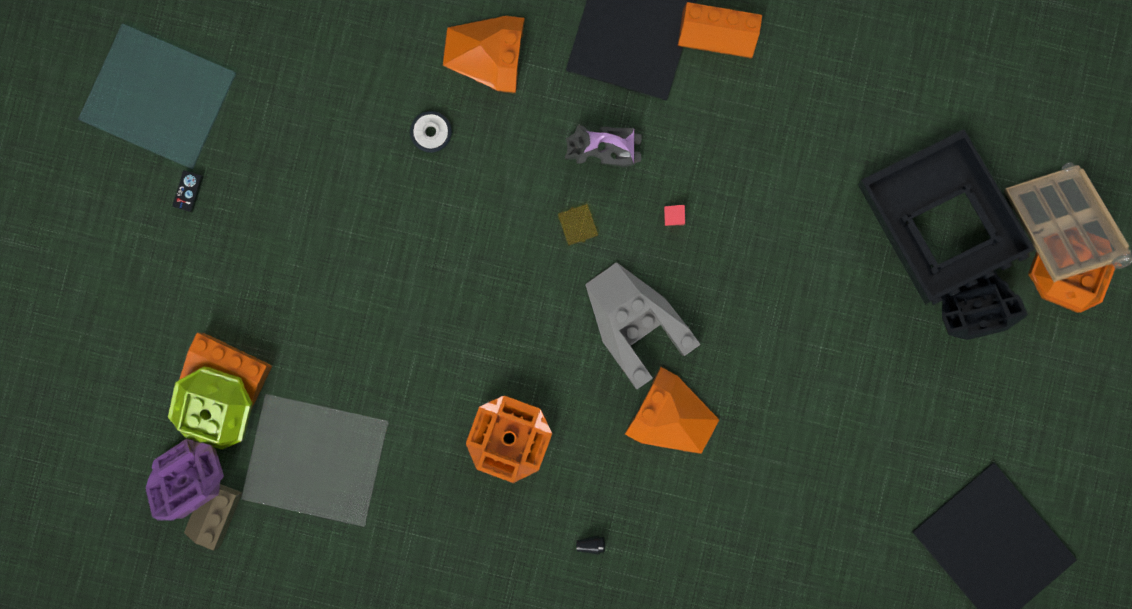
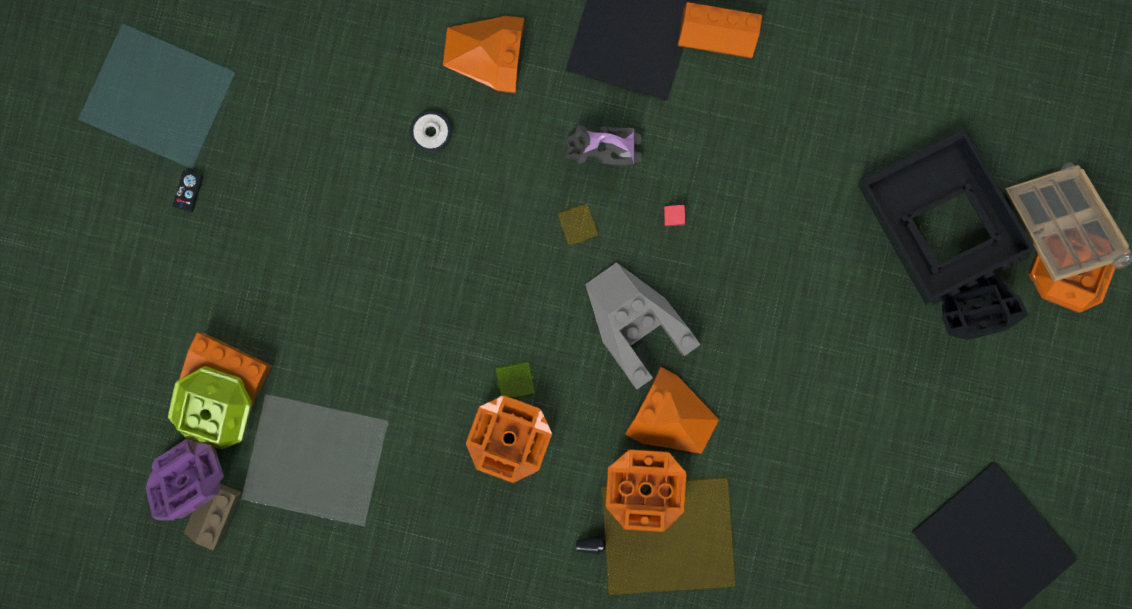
(515, 380): none -> clear neon green piece
(651, 510): none -> orange piece
(686, 556): none -> clear yellow piece

